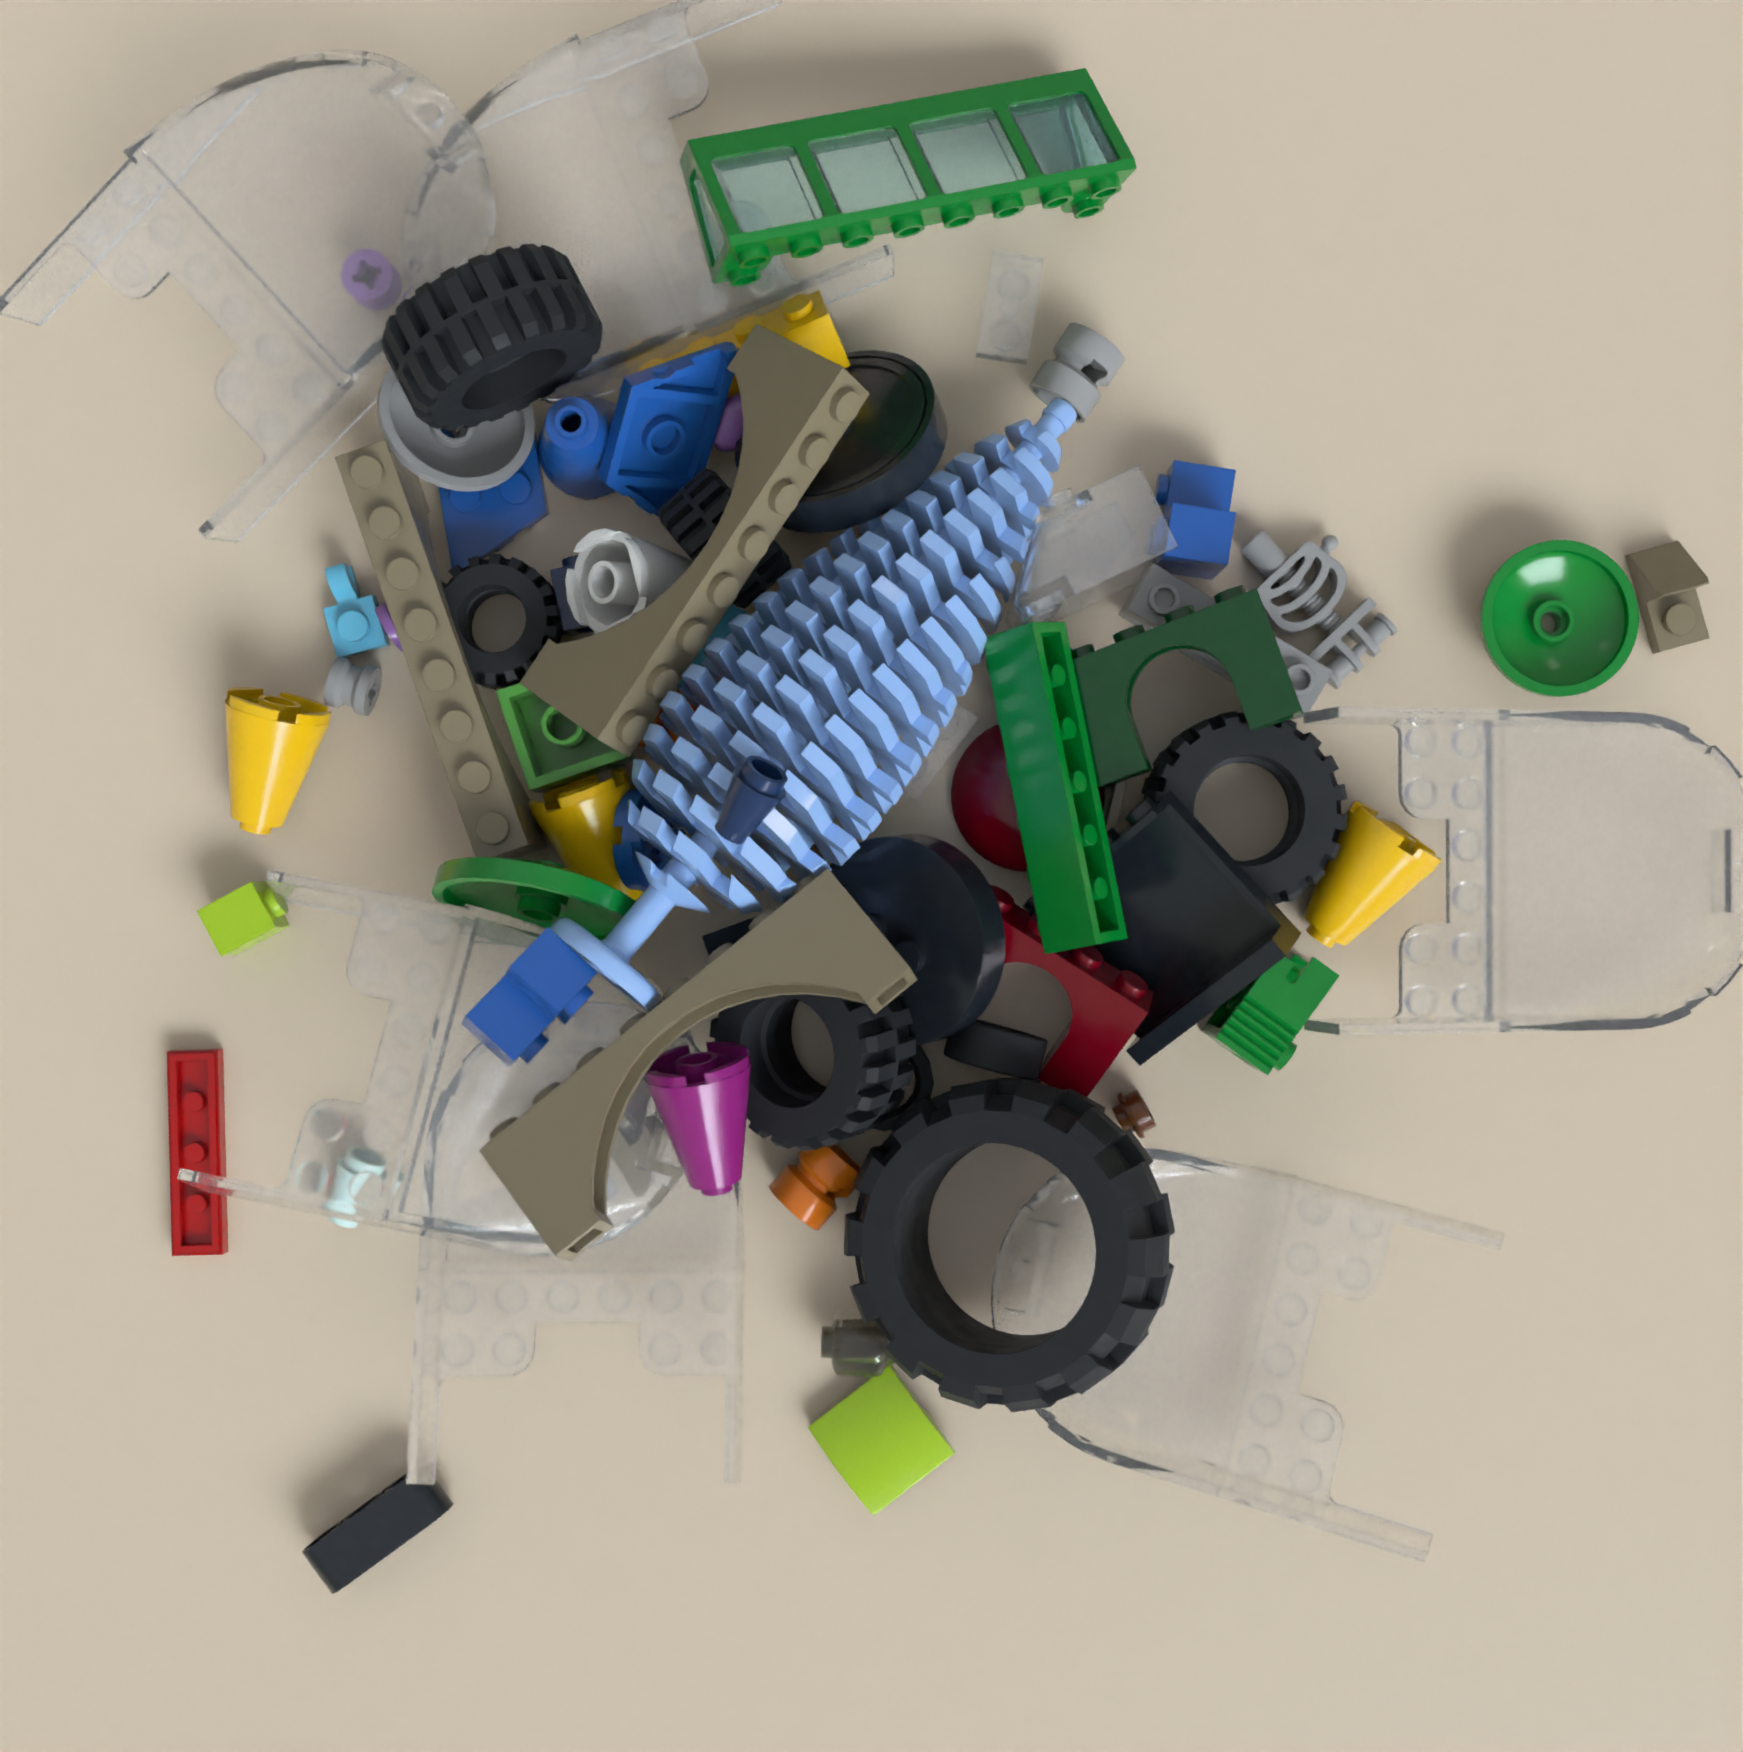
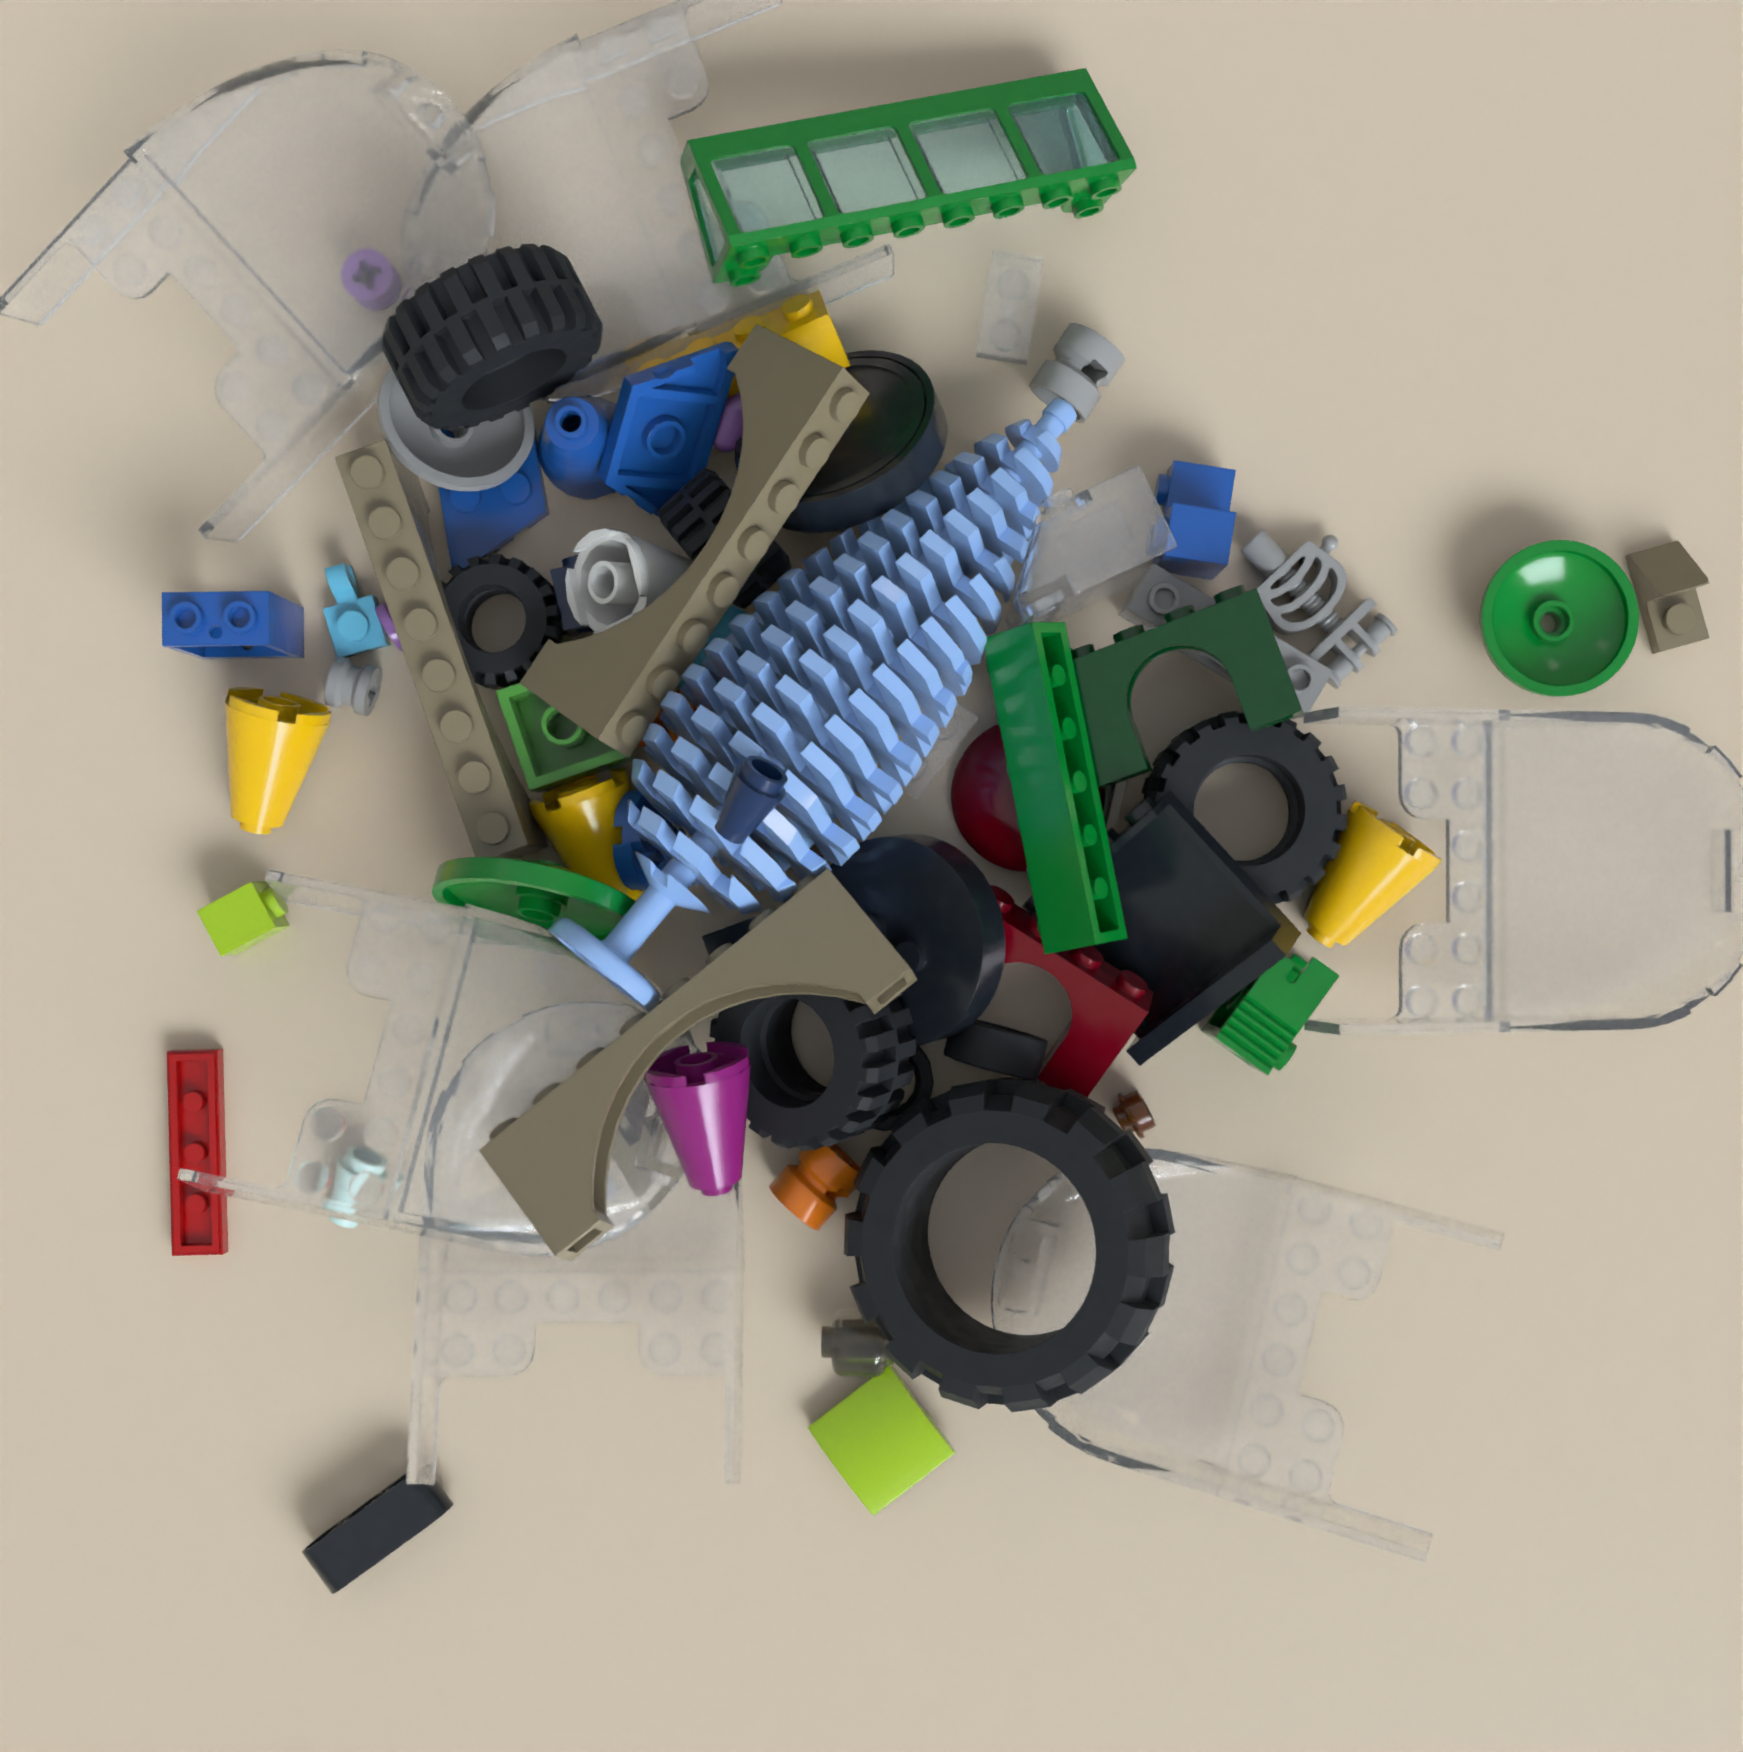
(224, 622): none -> blue window
(536, 989): blue brick -> none

